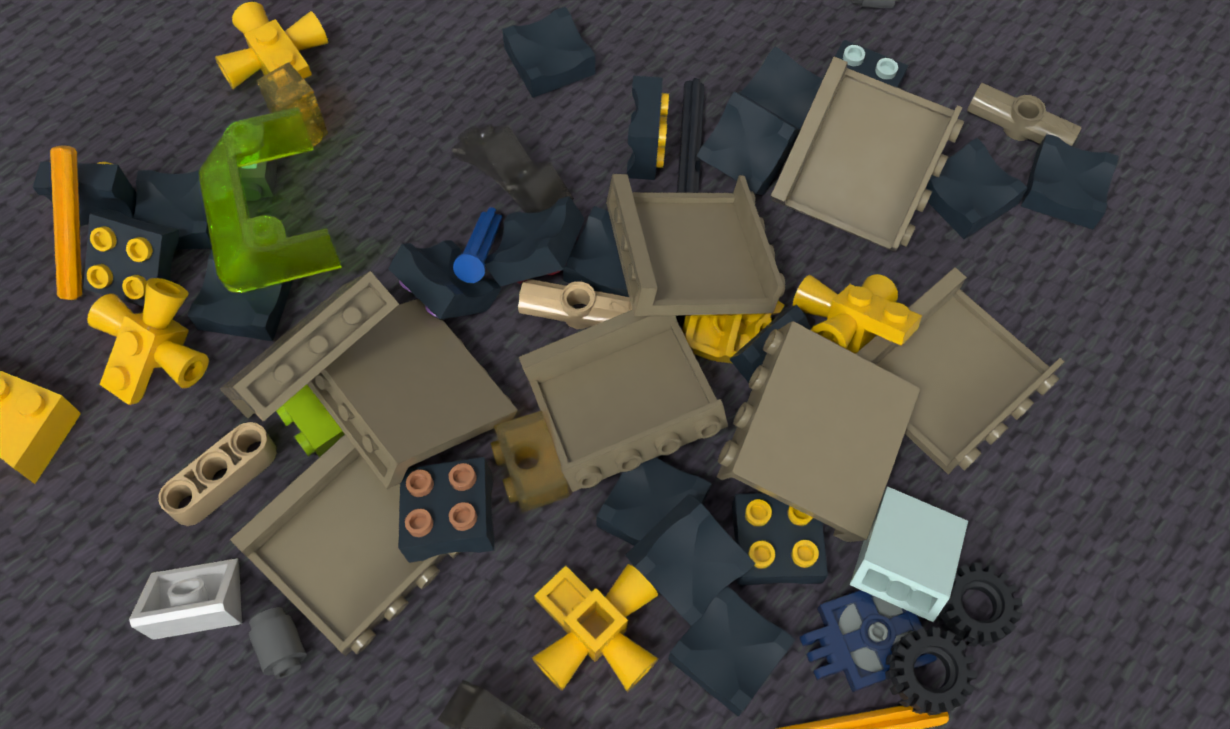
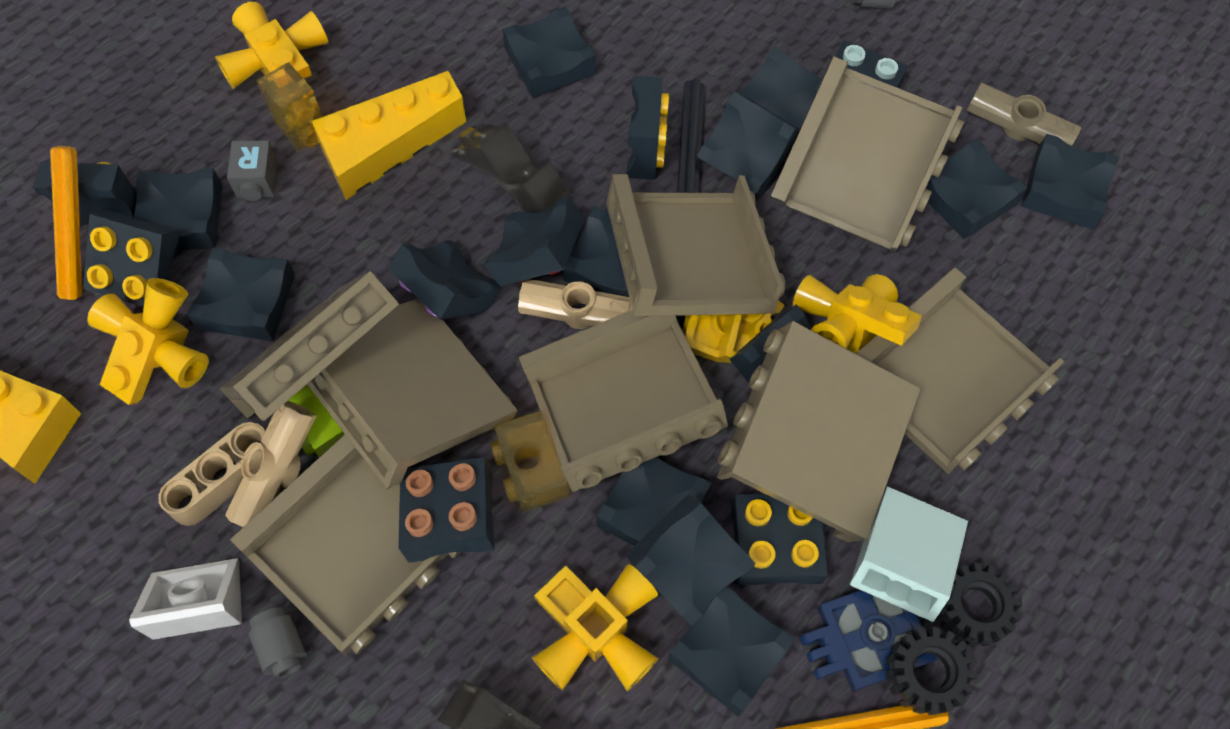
(256, 249): clear neon green windscreen -> none
(271, 463): none -> tan piece
(388, 130): none -> yellow wedge
(471, 264): blue axle -> none

